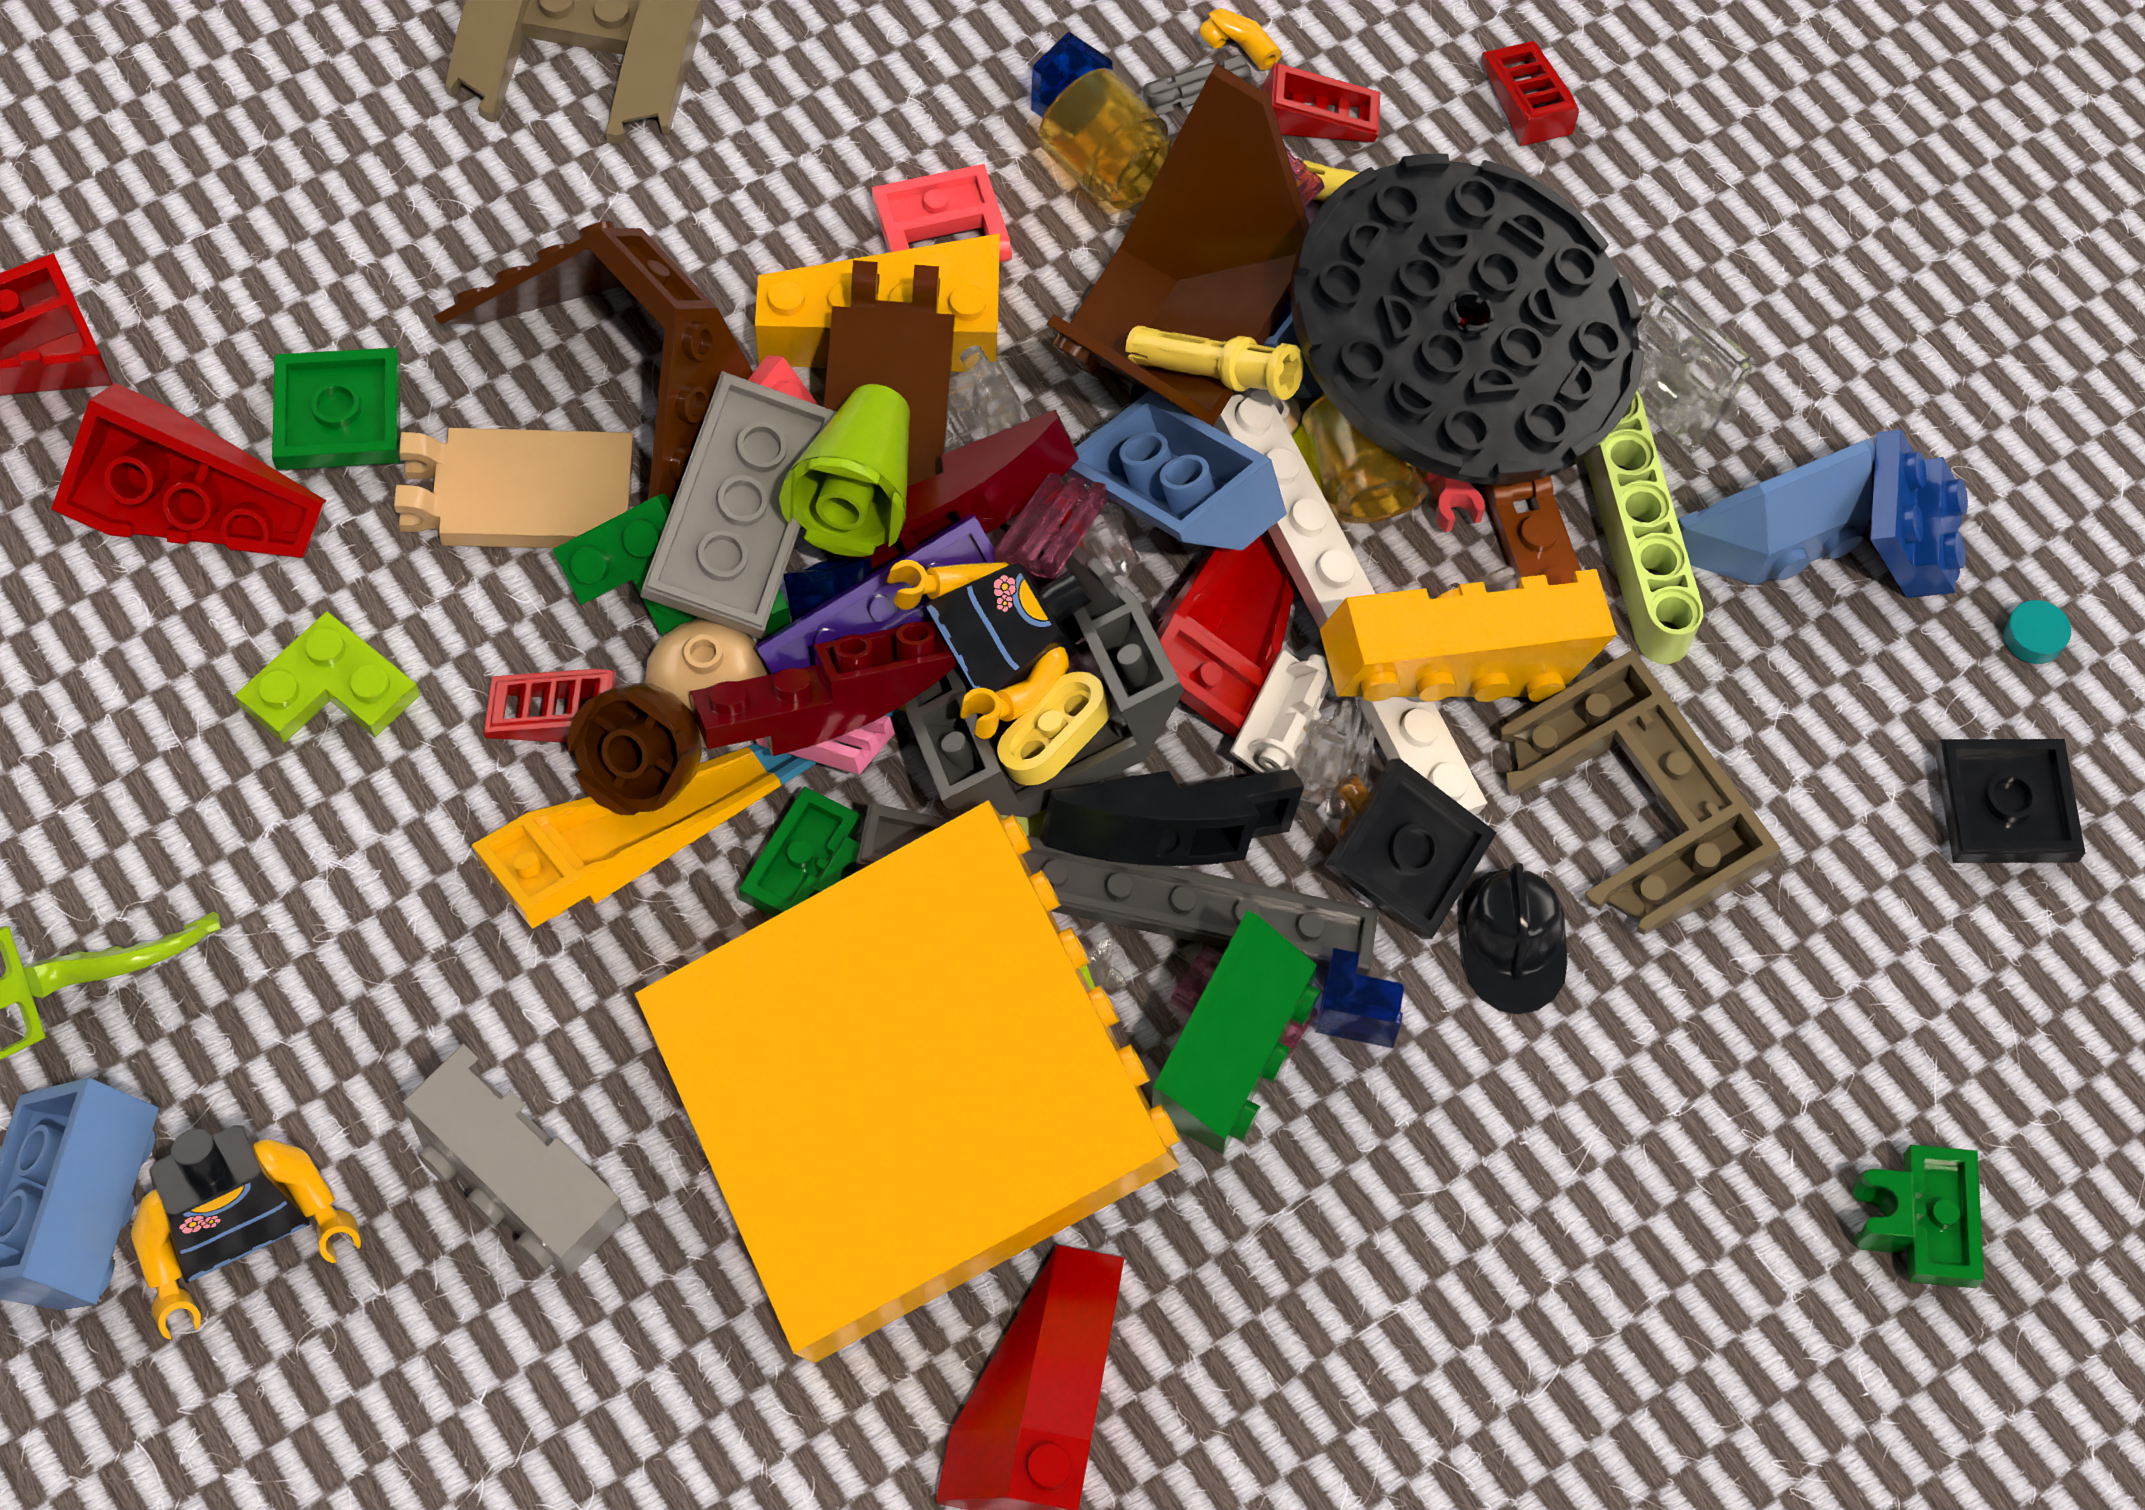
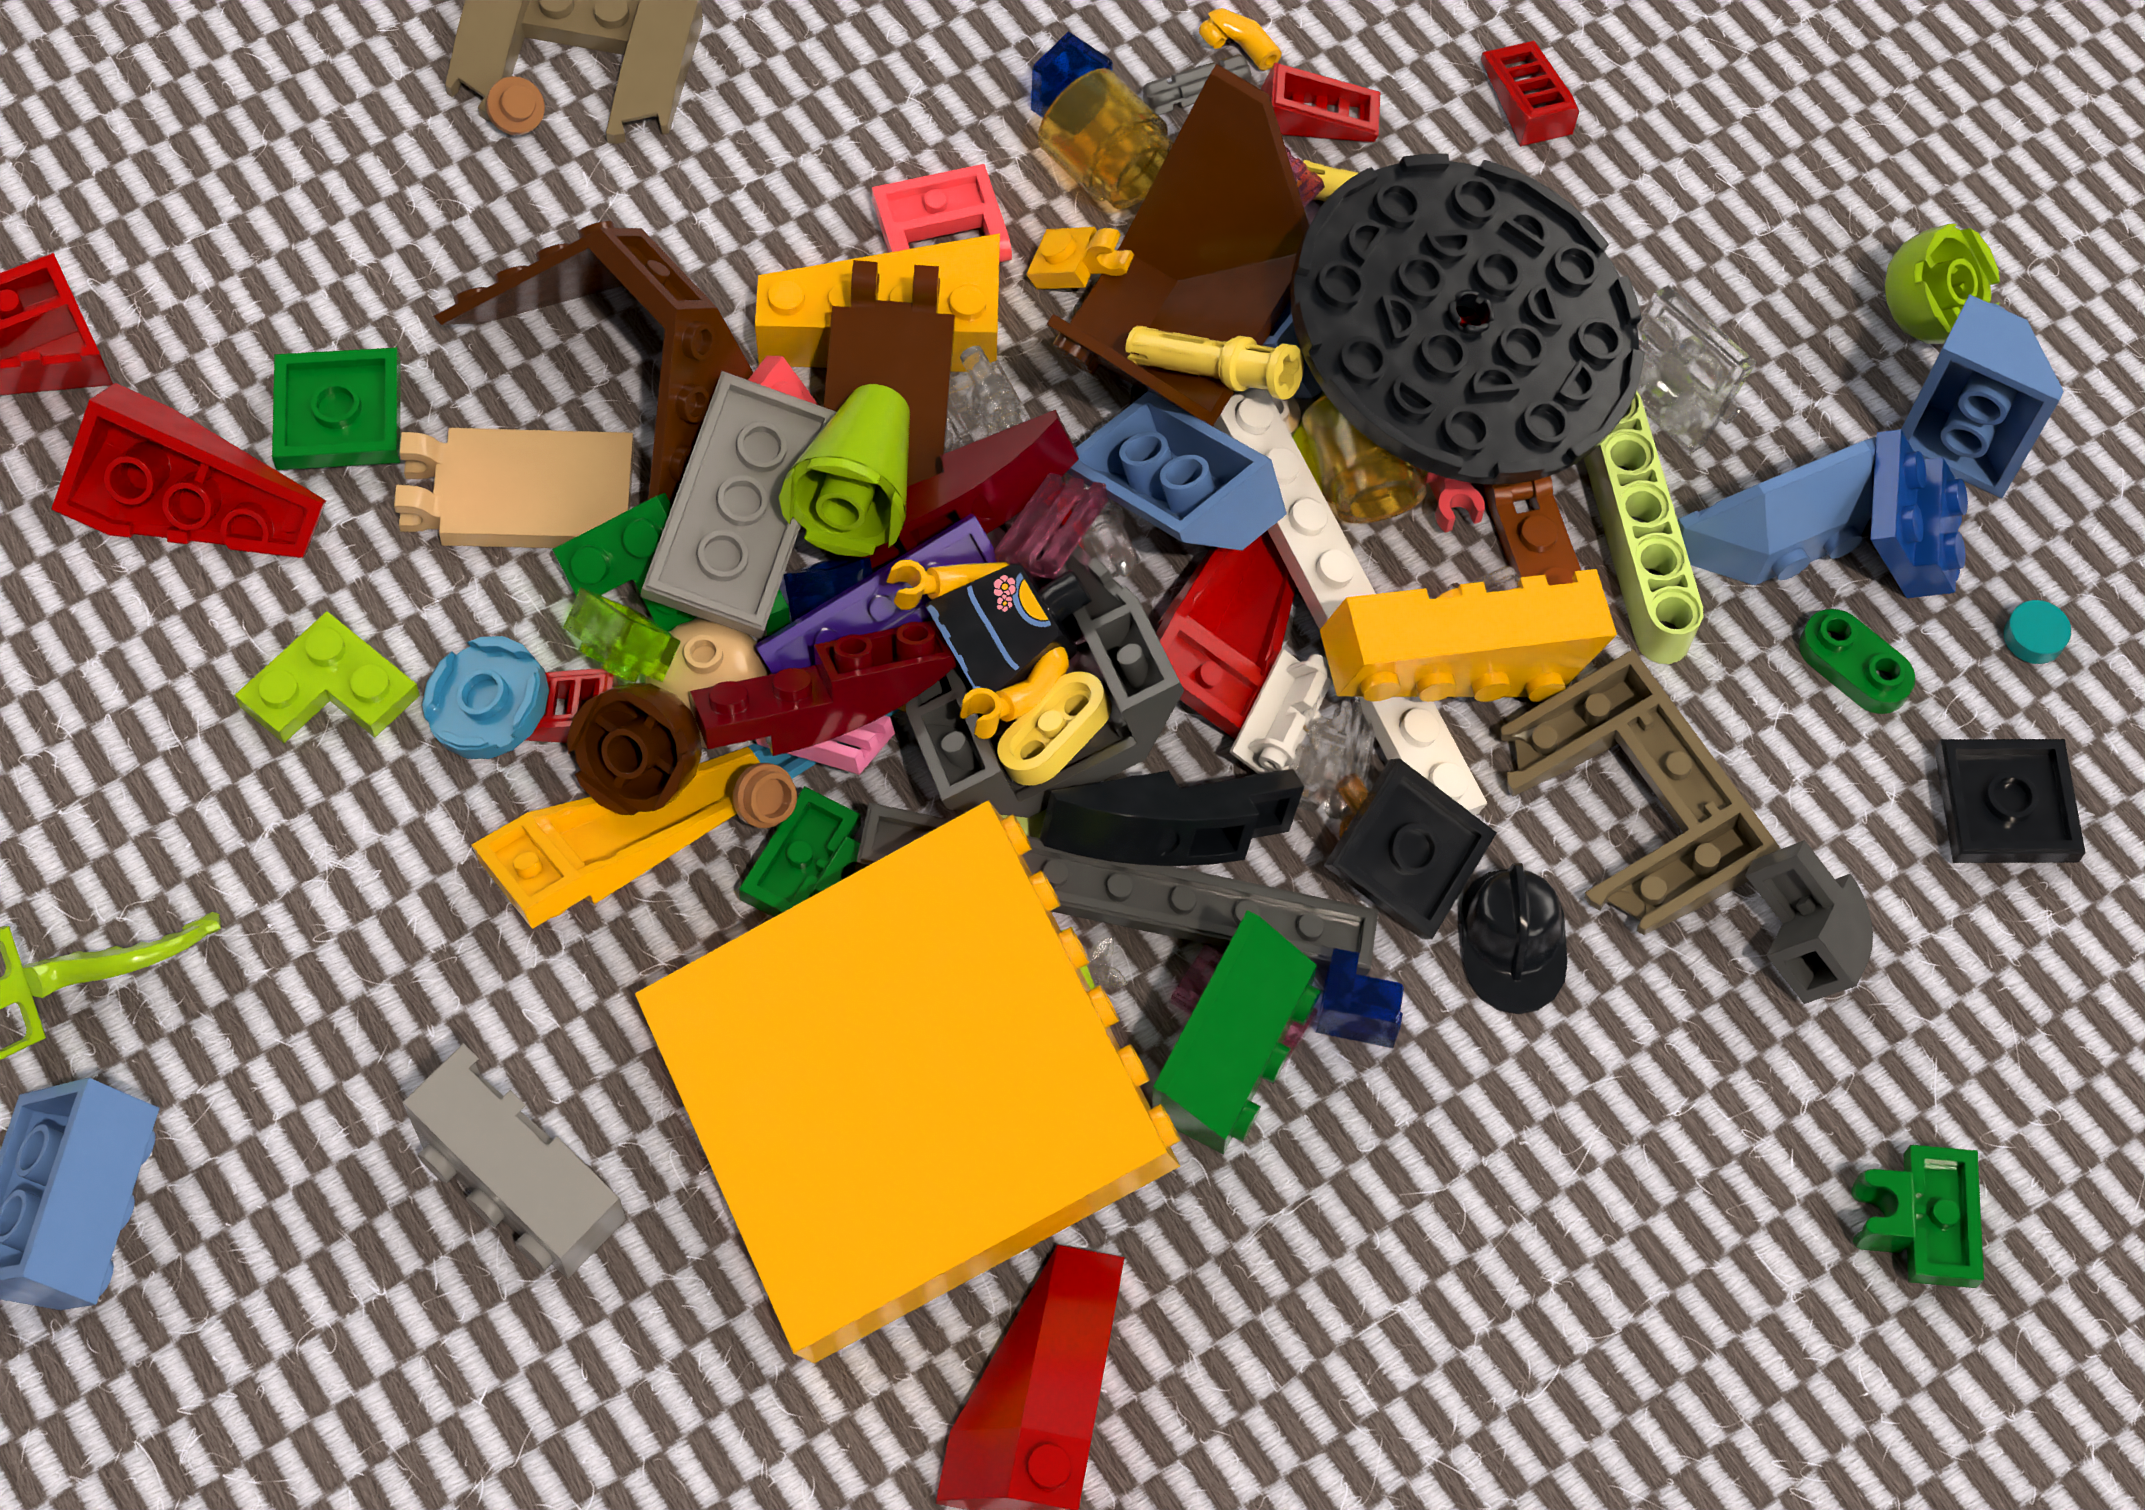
(222, 1202): torso -> none
(486, 698): none -> dark azure tile
(515, 105): none -> medium nougat plate
(620, 637): none -> clear neon green piece
(764, 795): none -> medium nougat plate
(1073, 254): none -> yellow plate
(1824, 921): none -> dark grey brick
(1854, 661): none -> green plate
(1934, 277): none -> lime cylinder
(1984, 397): none -> medium blue slope

